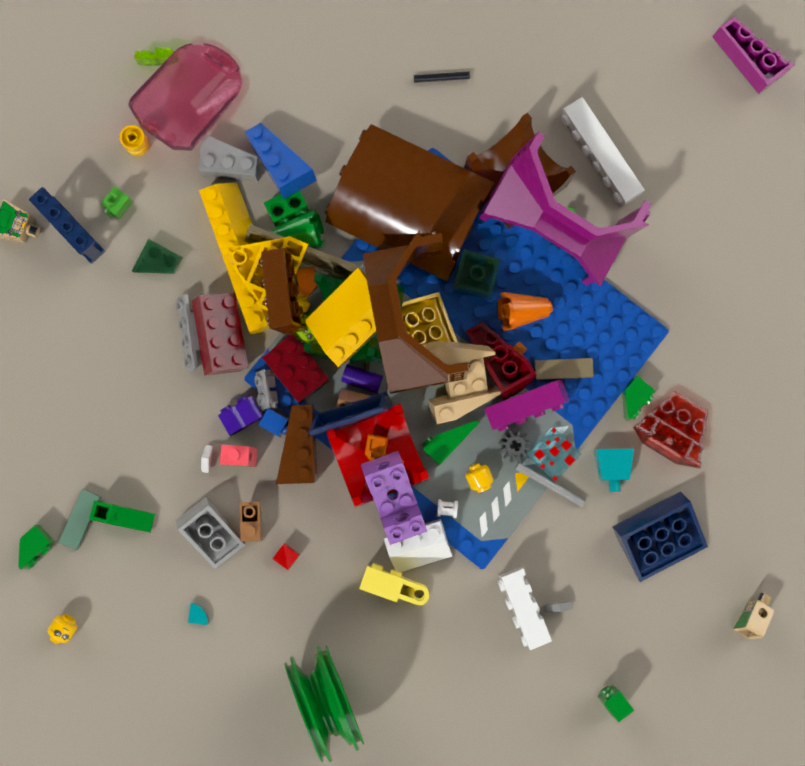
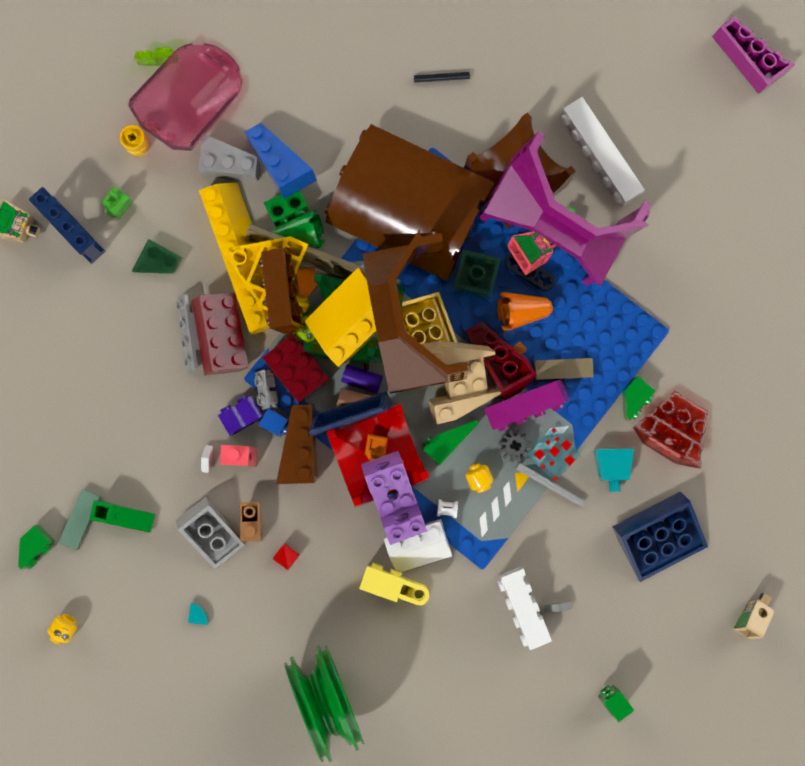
(530, 250): none -> torso
(538, 284): none -> black beam

